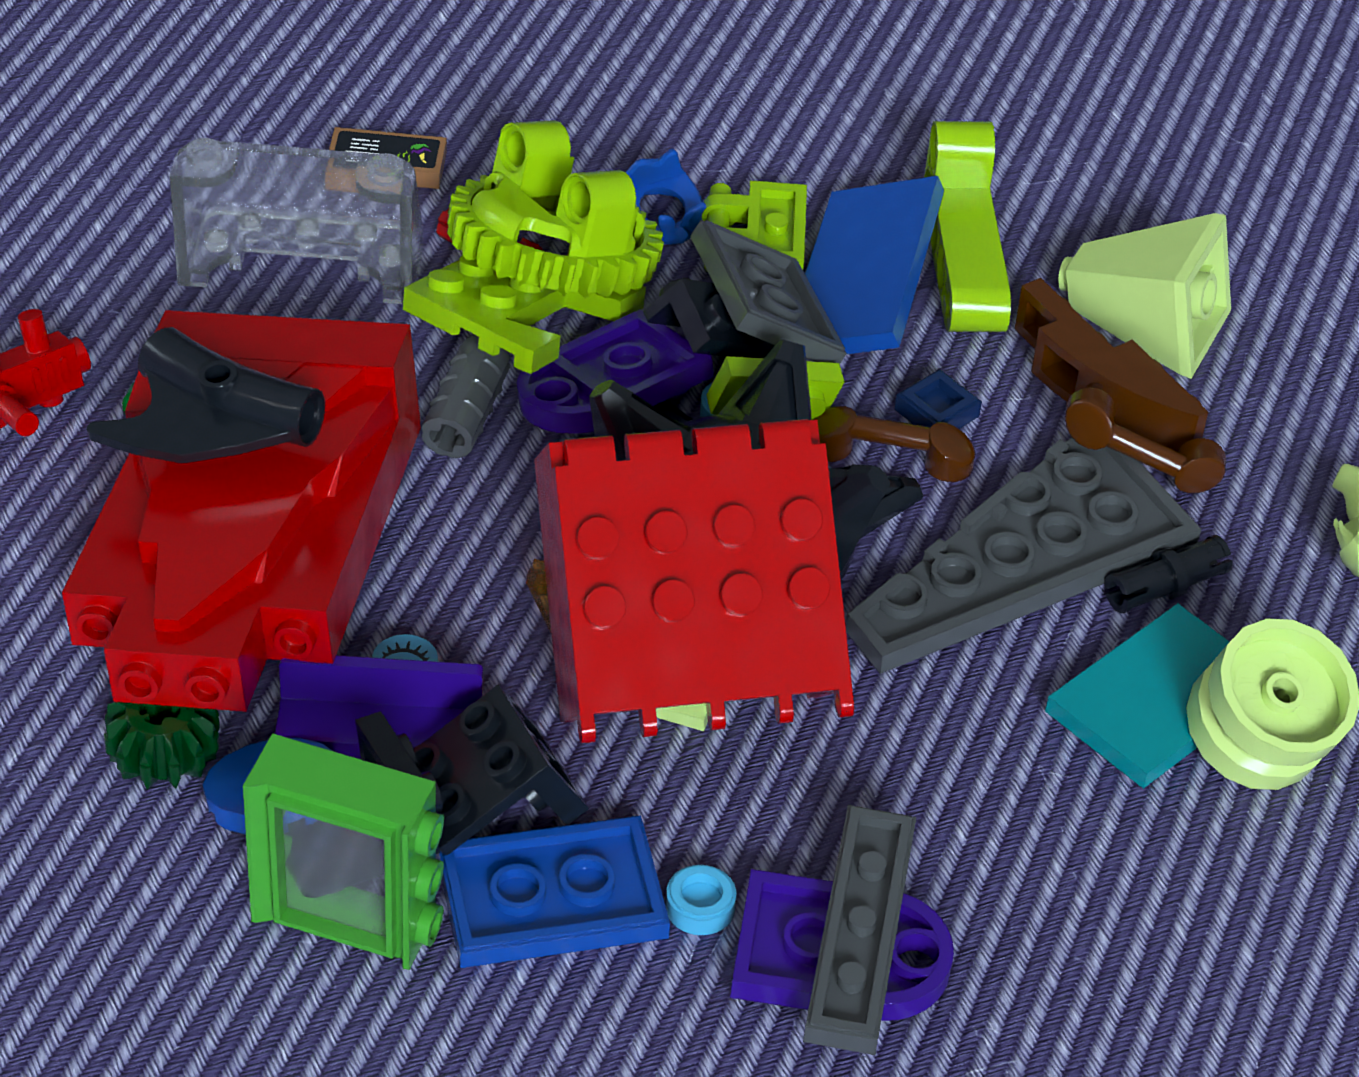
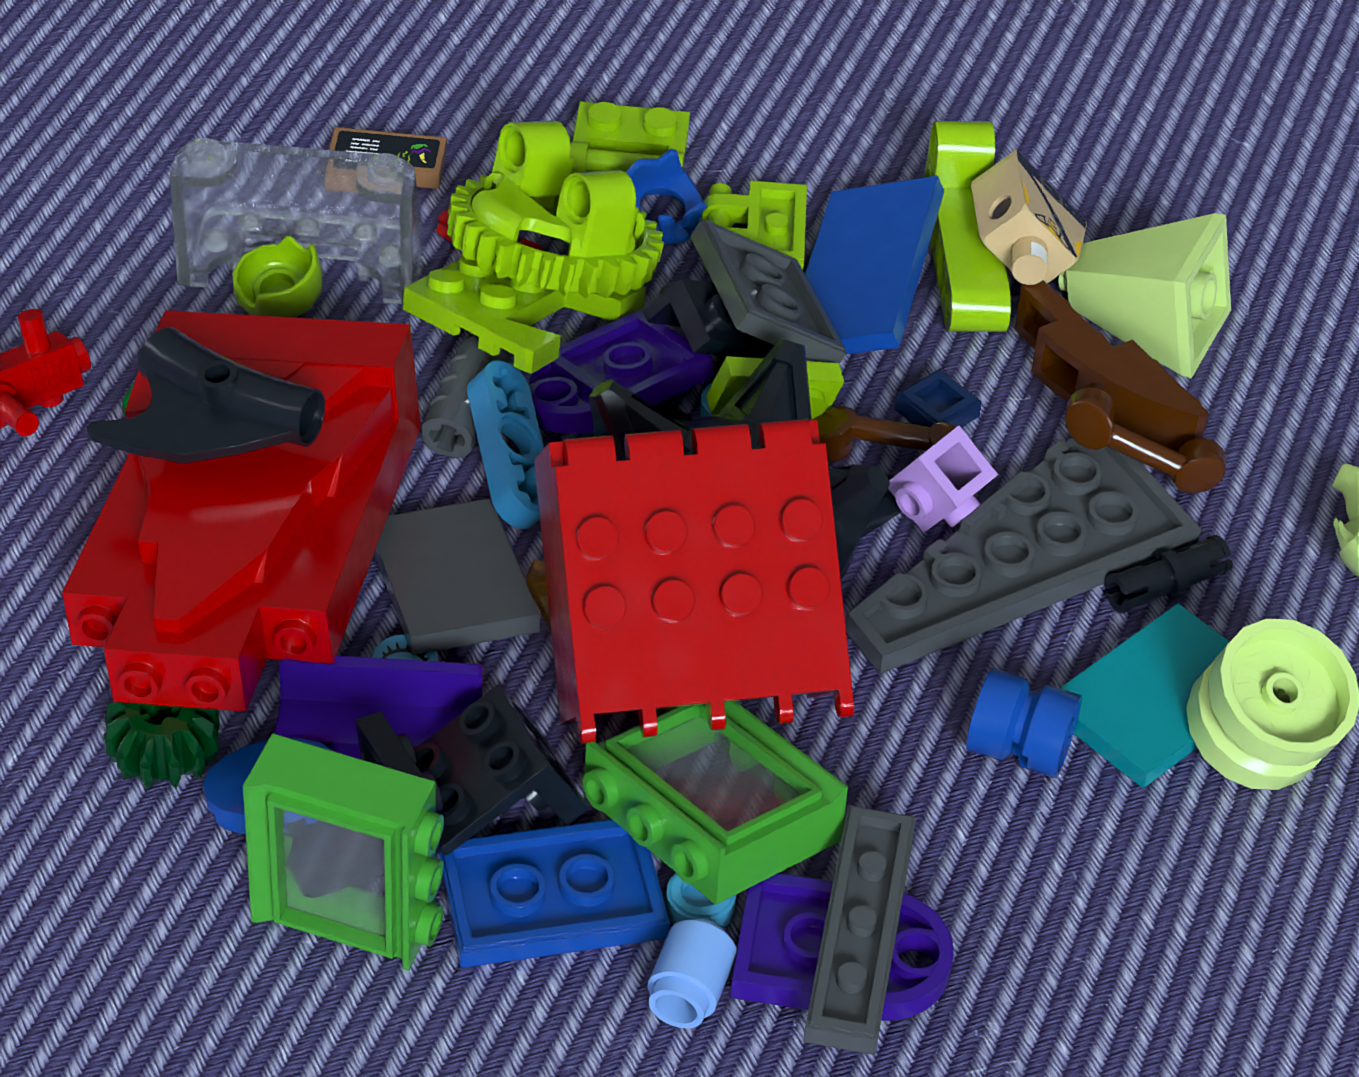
(278, 279): none -> lime hair
(454, 577): none -> dark grey tile
(504, 405): none -> dark azure beam
(618, 135): none -> lime plate
(691, 972): none -> light blue brick
(716, 802): none -> bright green window
(942, 481): none -> lavender brick
(1023, 722): none -> blue wheel
(1035, 229): none -> tan torso

